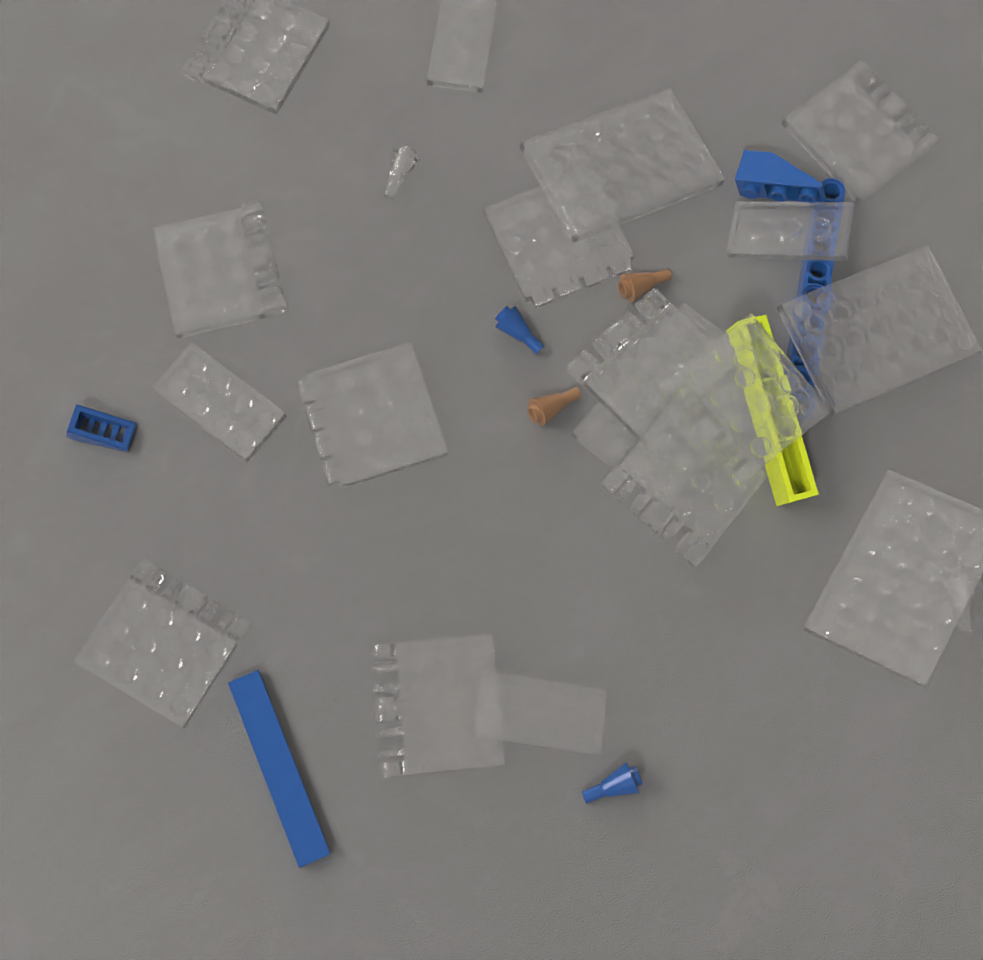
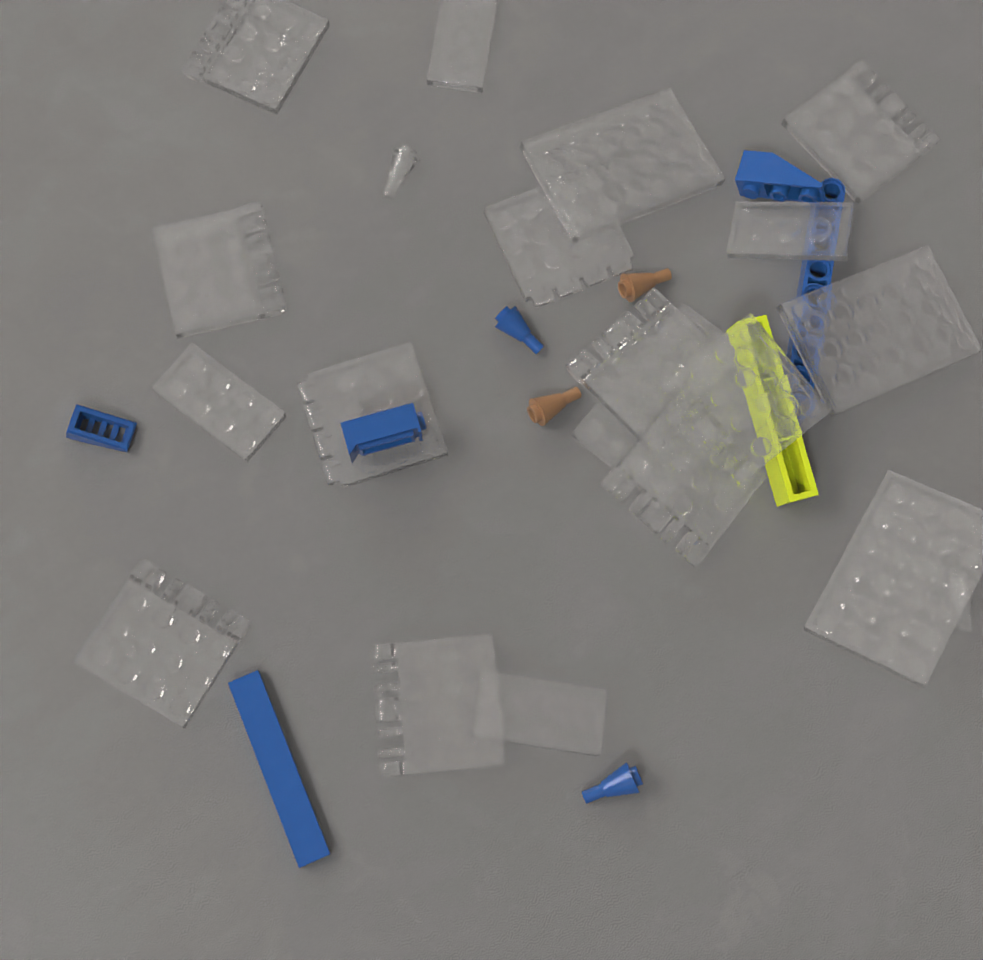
(383, 430): none -> blue window

